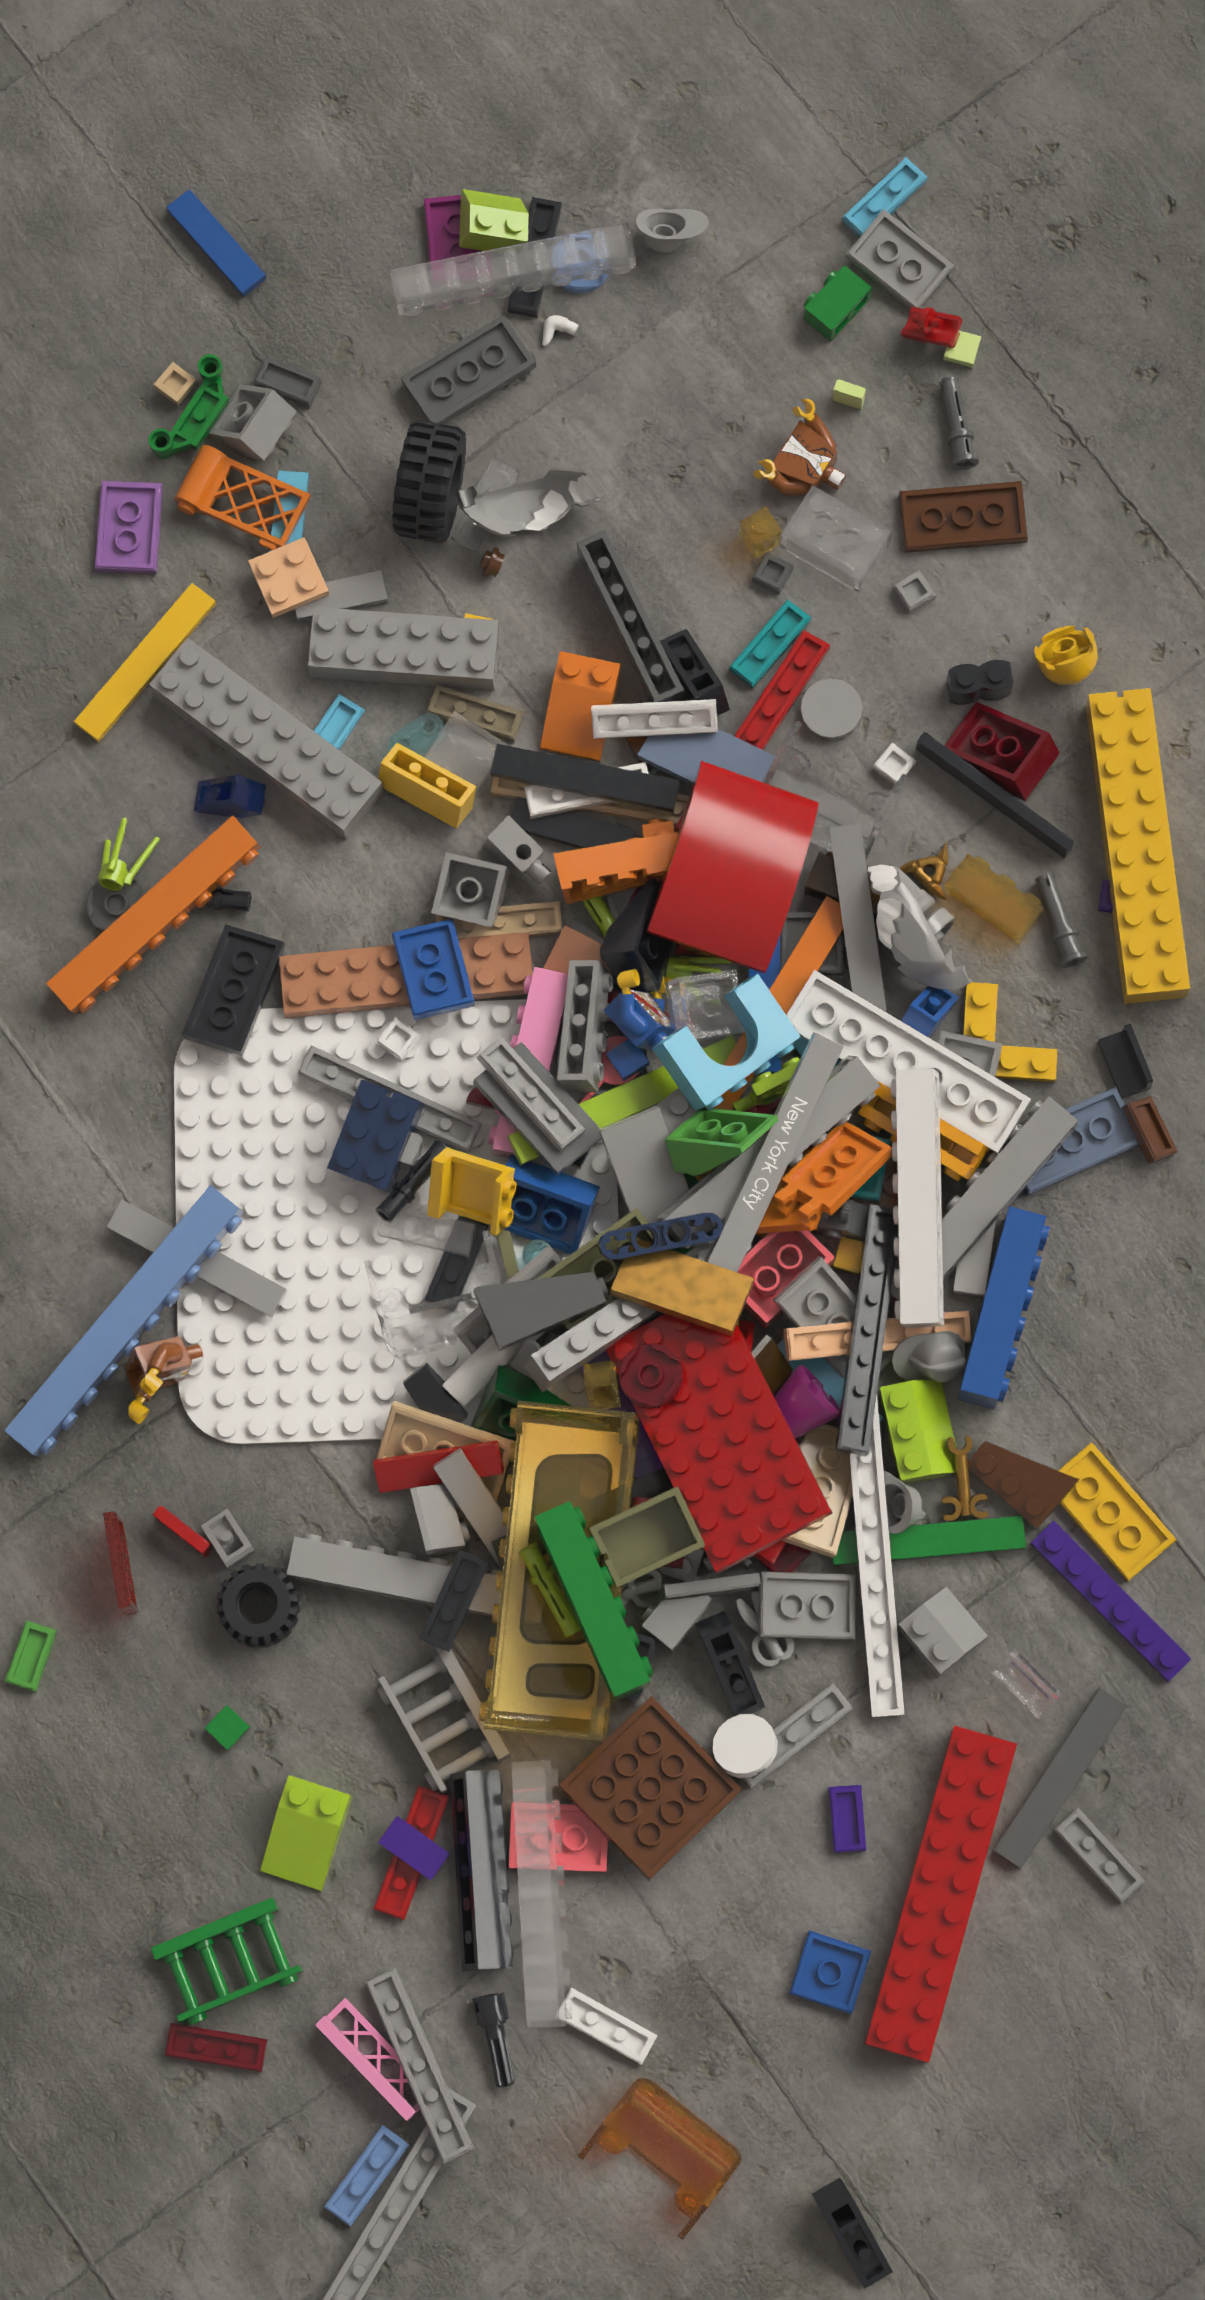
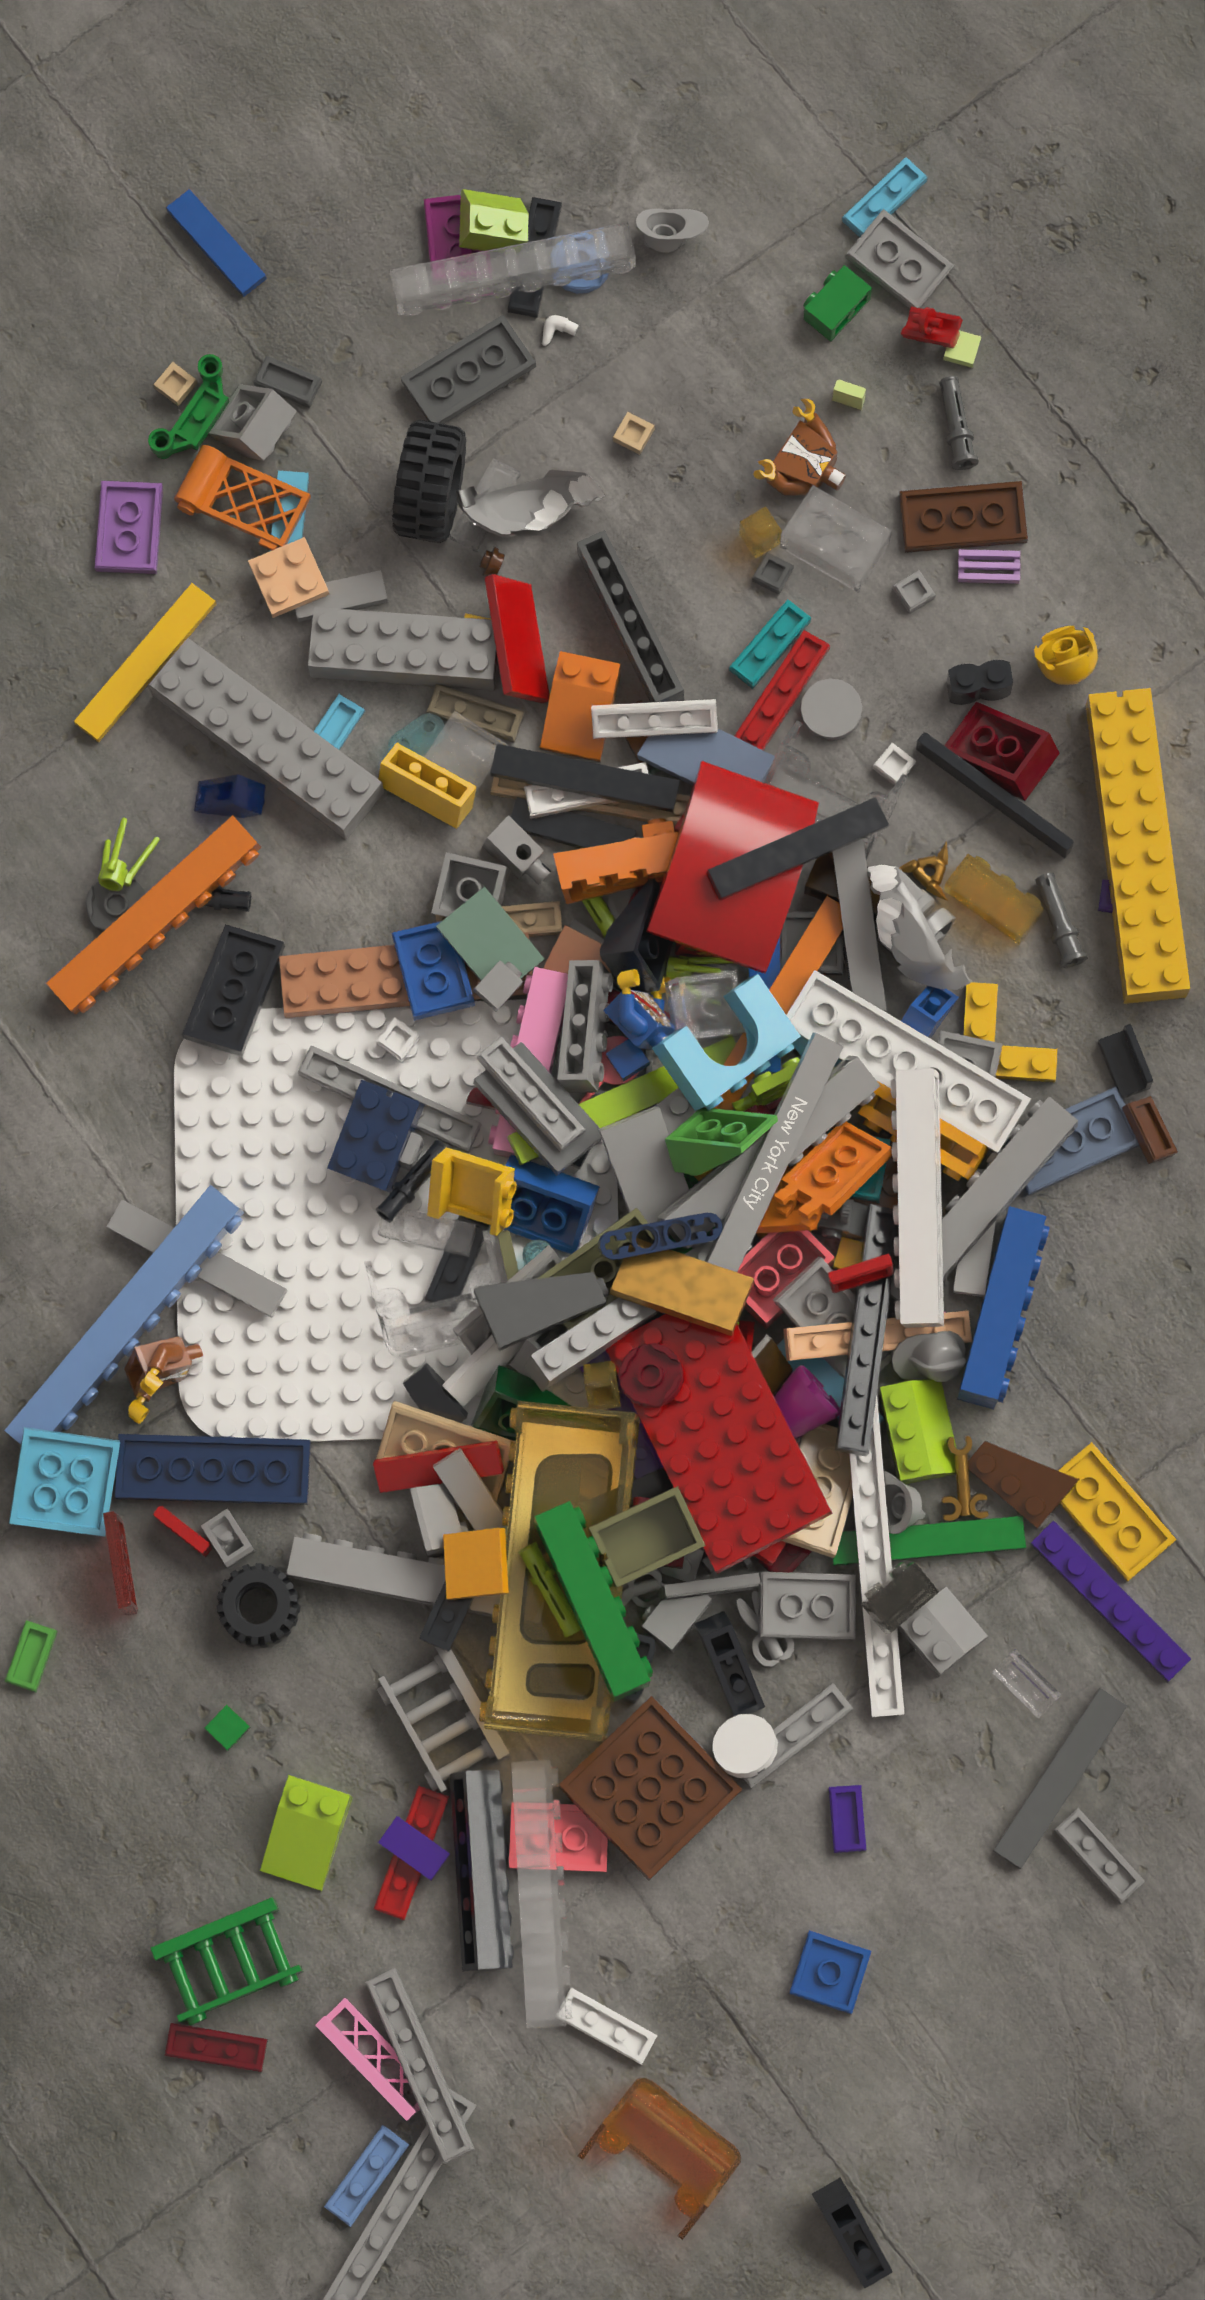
(64, 1481): none -> medium azure plate
(213, 1469): none -> dark blue plate
(475, 1563): none -> light orange tile
(486, 934): none -> sand green tile
(492, 2014): black piece -> none
(499, 985): none -> light grey brick
(517, 639): none -> red tile
(633, 433): none -> tan plate
(694, 670): black slope -> none
(797, 848): none -> black tile
(860, 1273): none -> red tile
(899, 1596): none -> clear smoke brick
(940, 1894): red brick -> none
(989, 555): none -> lavender tile

